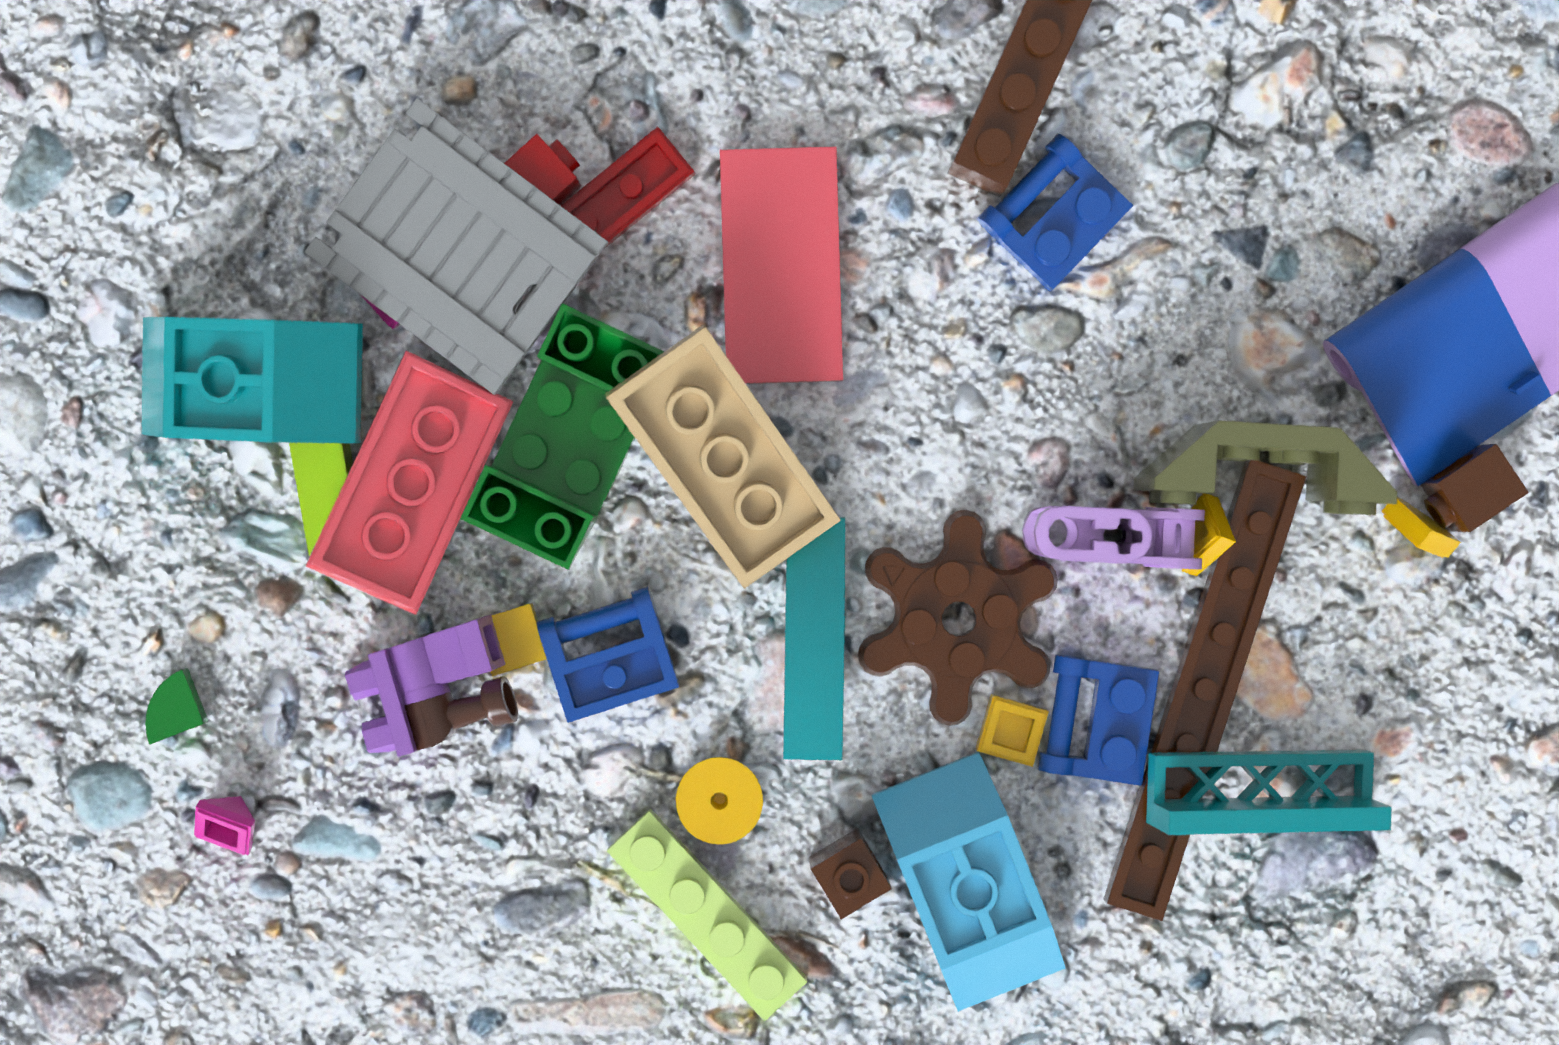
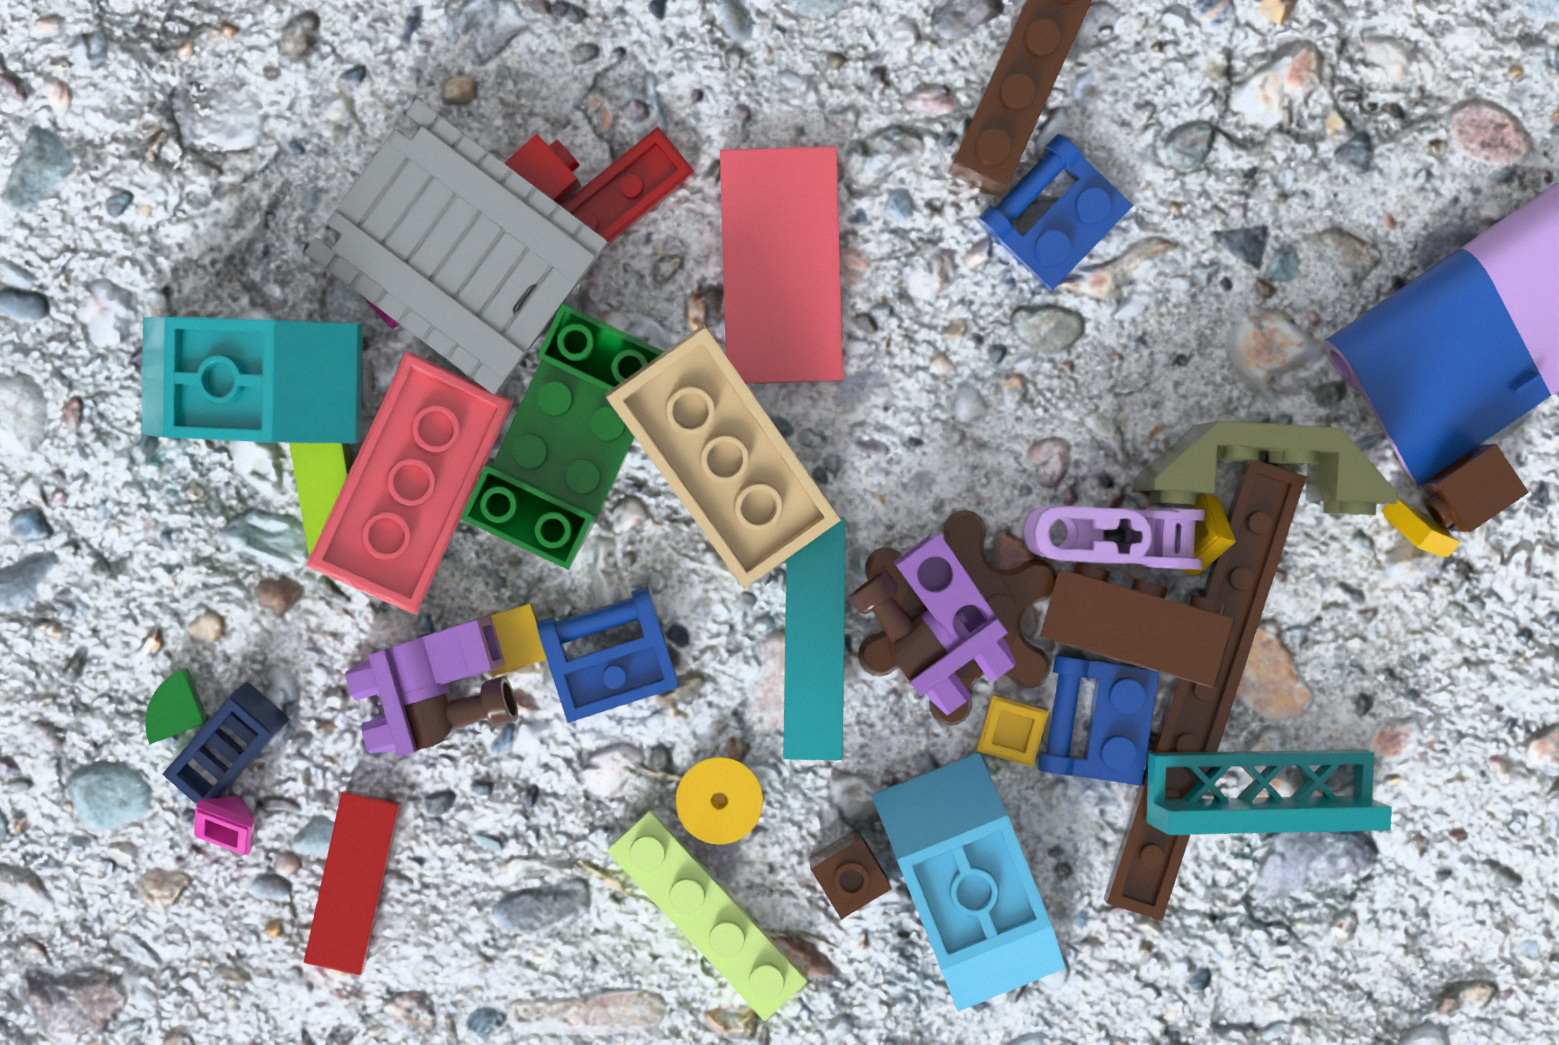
(246, 715): none -> dark blue slope
(352, 882): none -> red tile
(948, 634): none -> medium lavender hips
(1138, 624): none -> reddish brown brick

